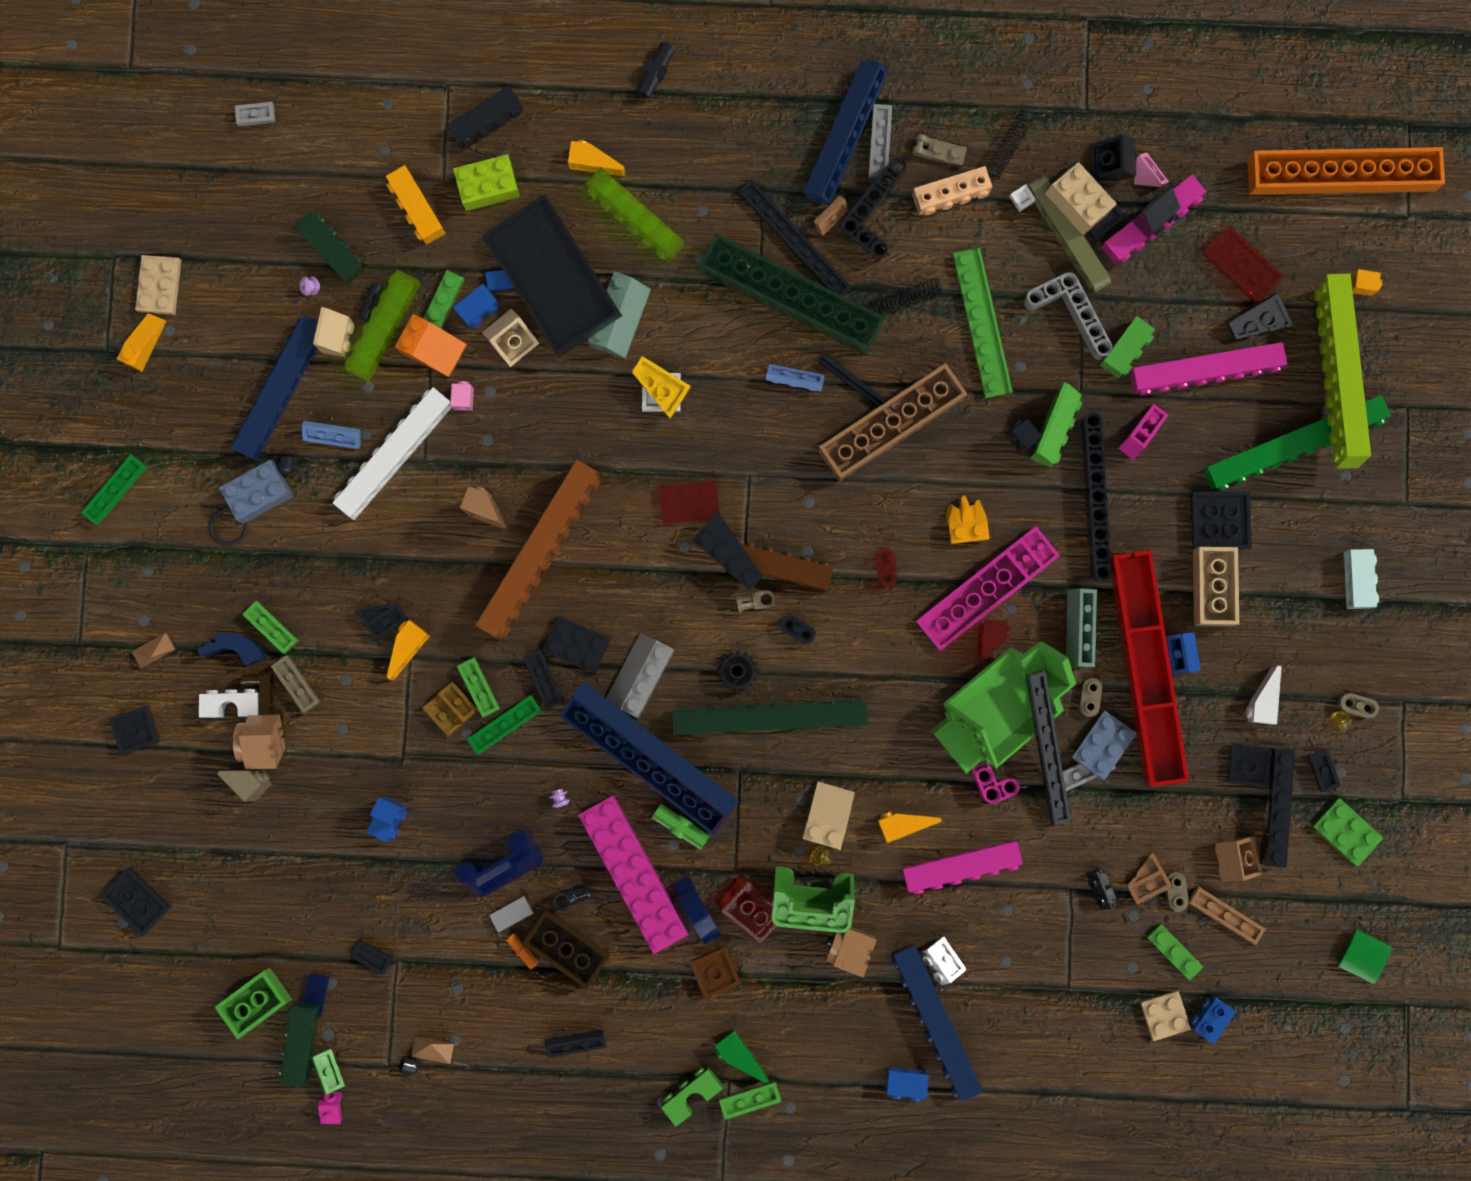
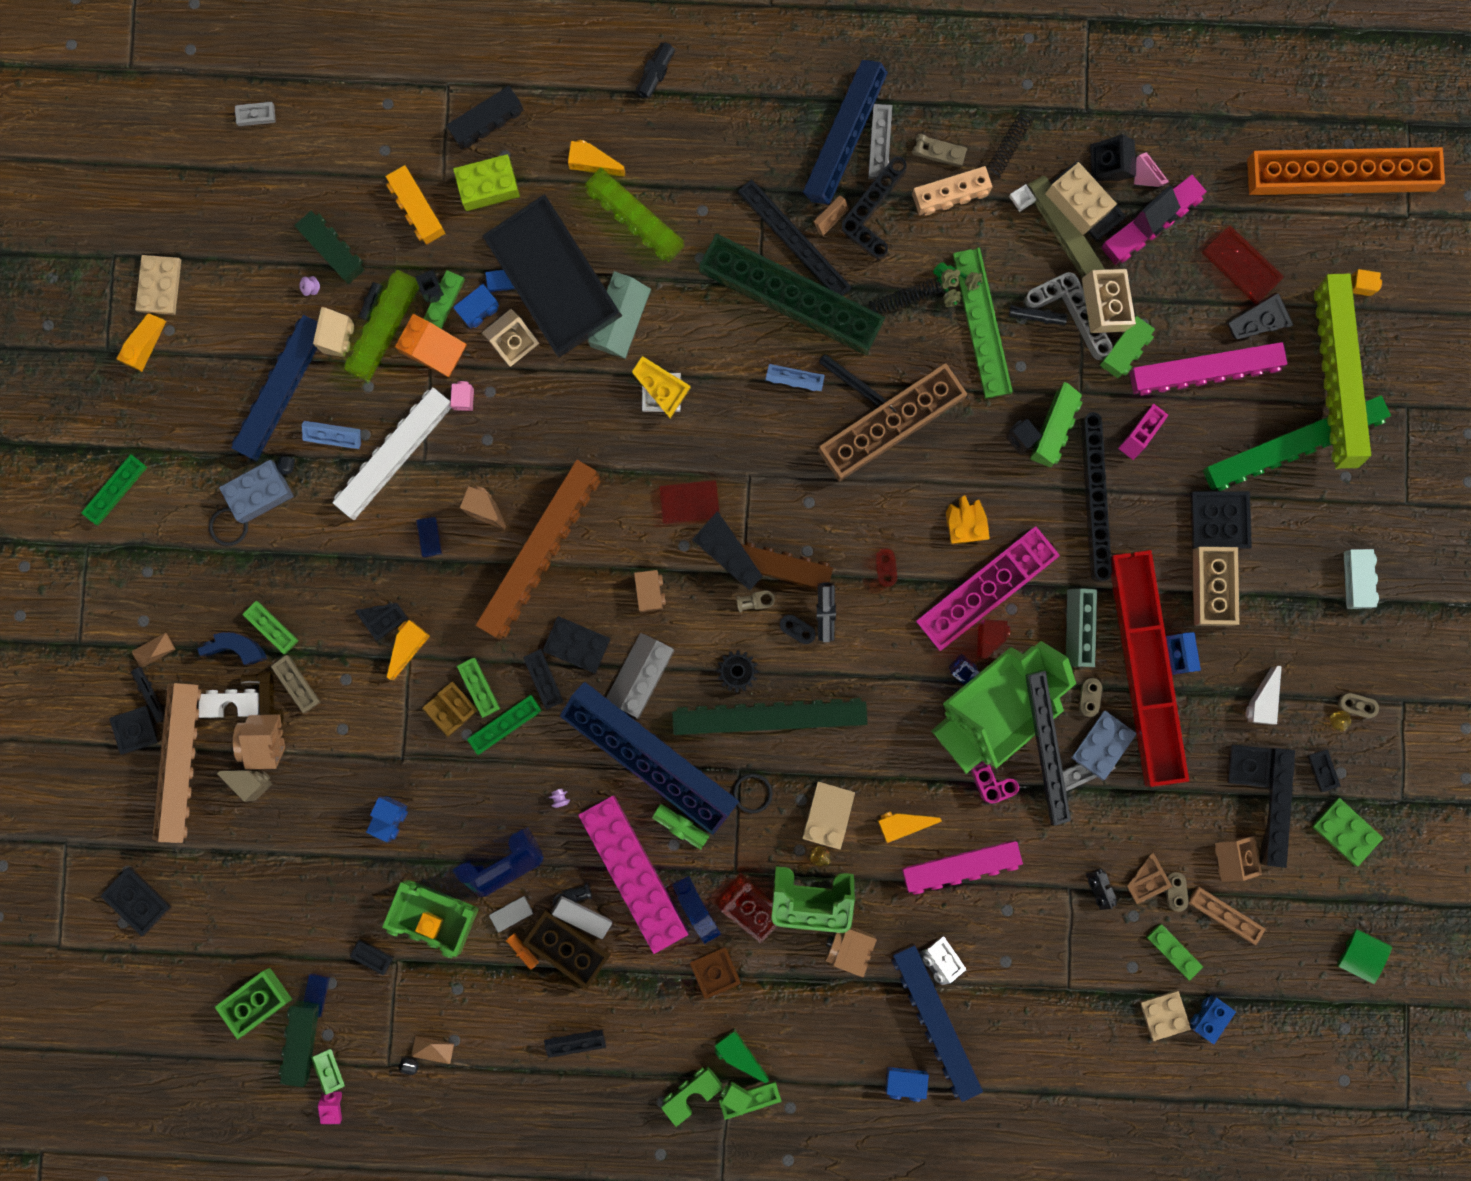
(148, 693): none -> black pin
(175, 763): none -> medium nougat brick
(415, 899): none -> bright green windscreen
(429, 537): none -> clear blue plate
(429, 925): none -> light orange brick
(430, 286): none -> black brick
(581, 917): none -> light grey tile
(649, 591): none -> medium nougat brick
(735, 1098): none -> bright green brick
(769, 790): none -> black piece
(826, 611): none -> black piece
(949, 277): none -> olive plant
(963, 669): none -> clear blue brick
(1038, 315): none -> black pin
(1108, 301): none -> tan brick

